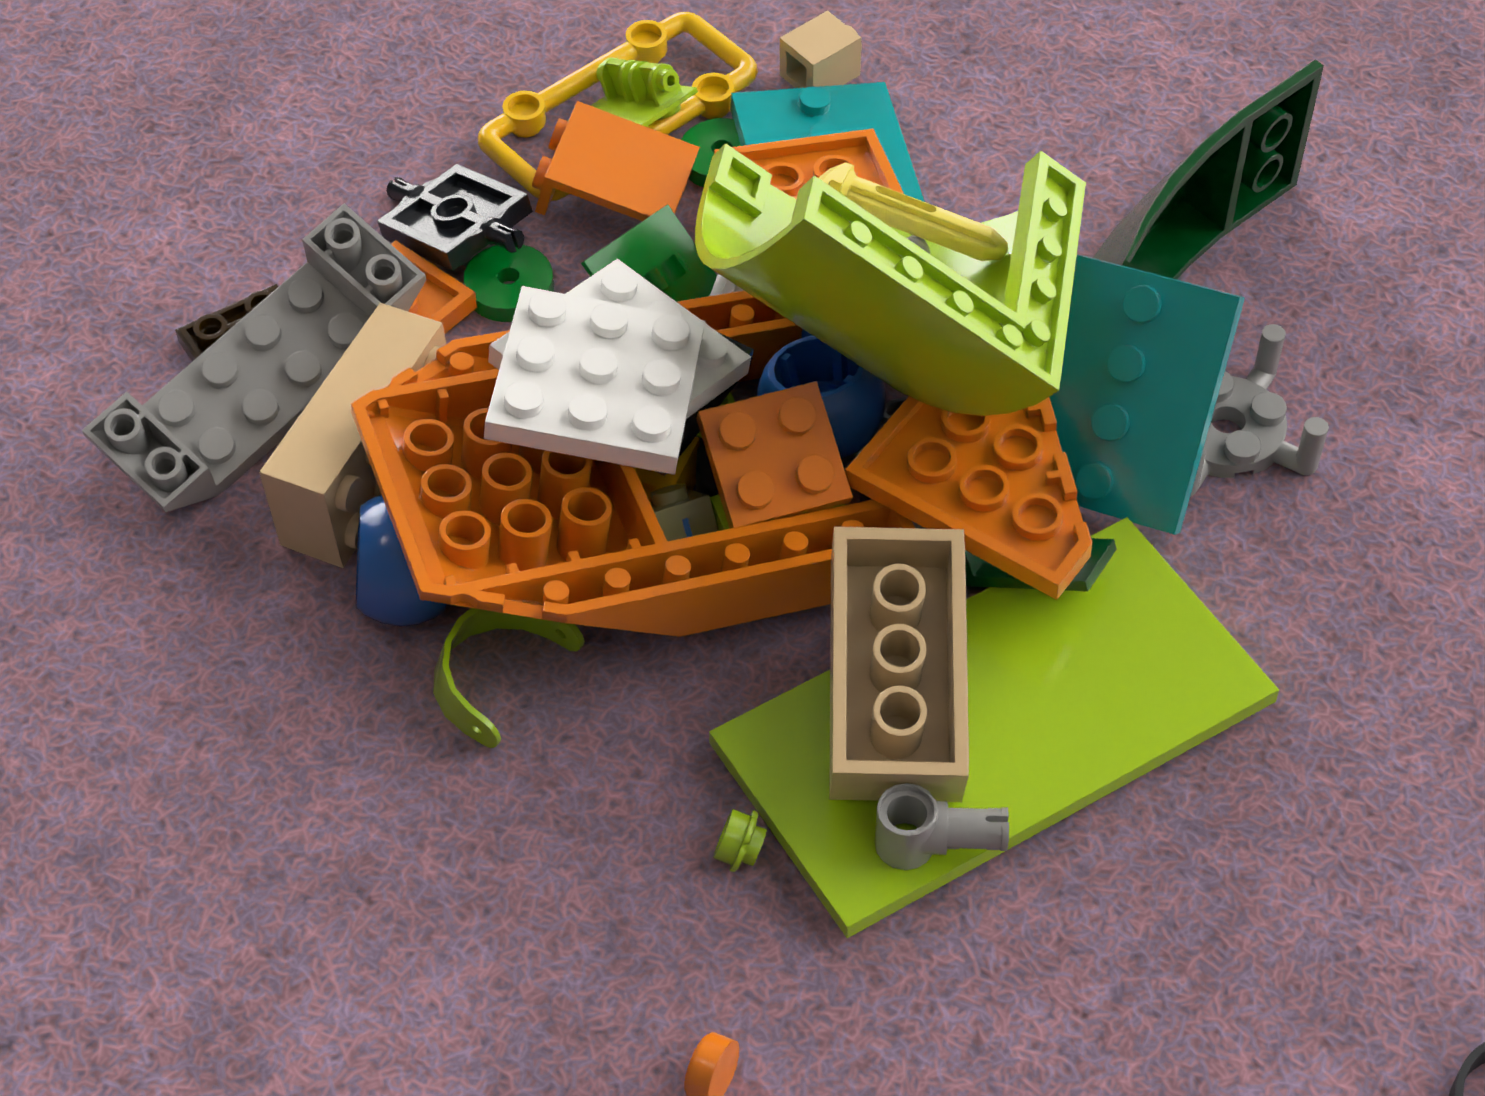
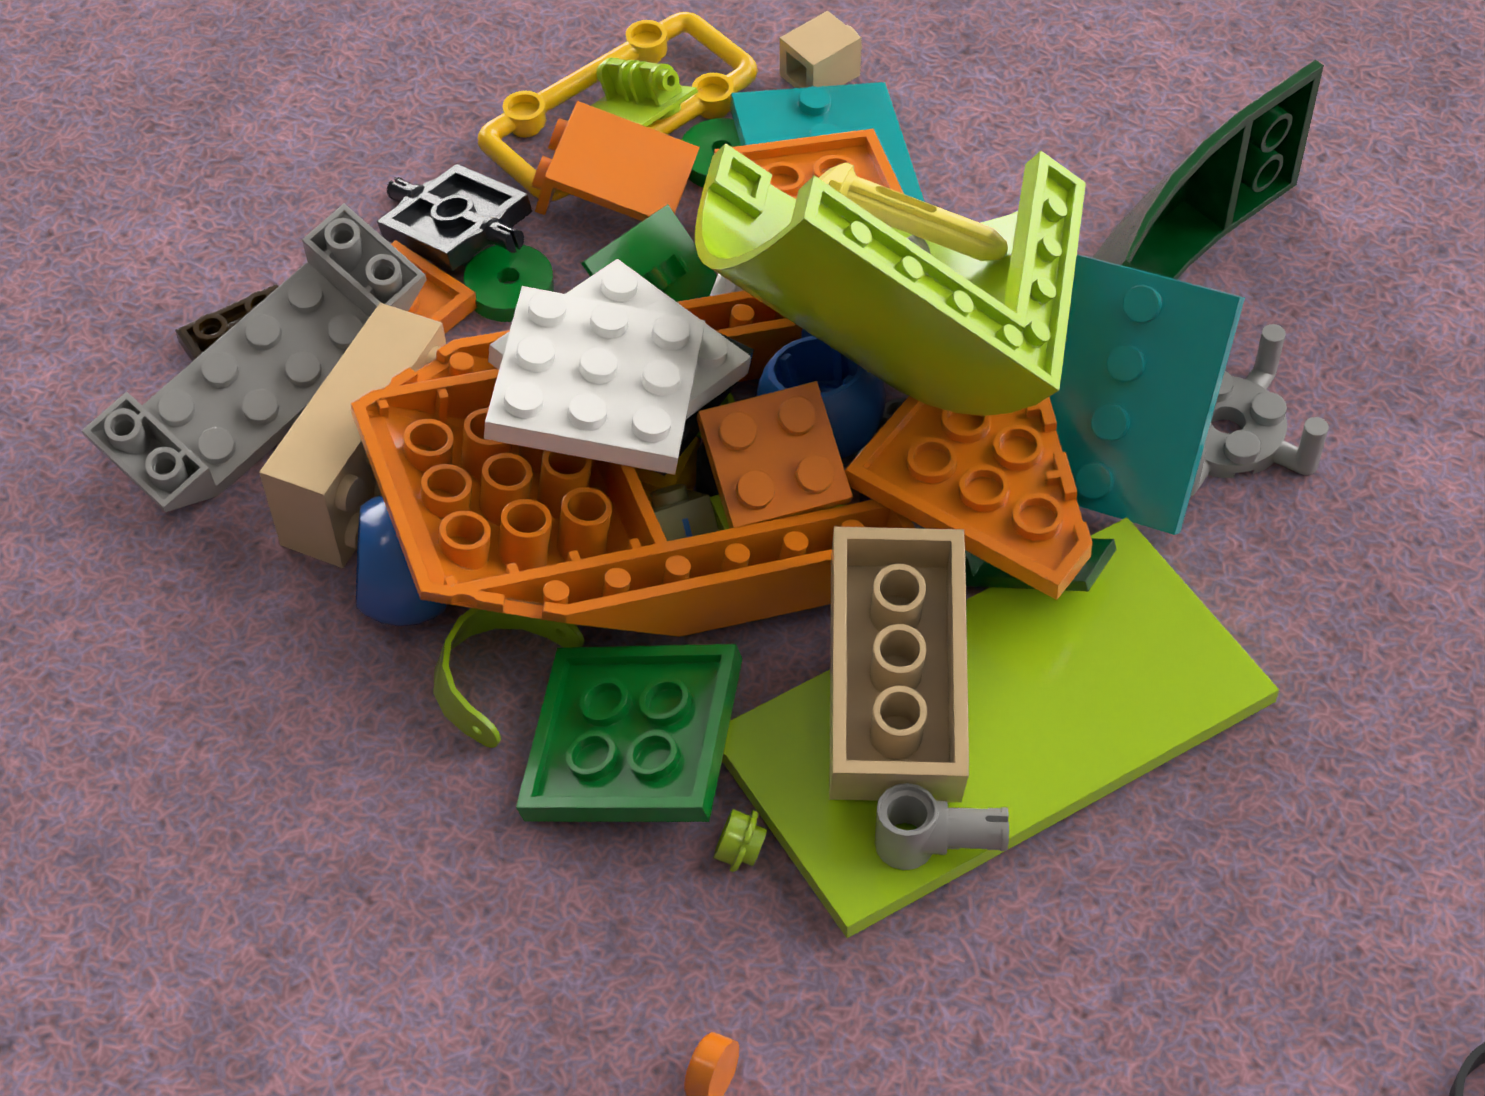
(631, 734): none -> green plate

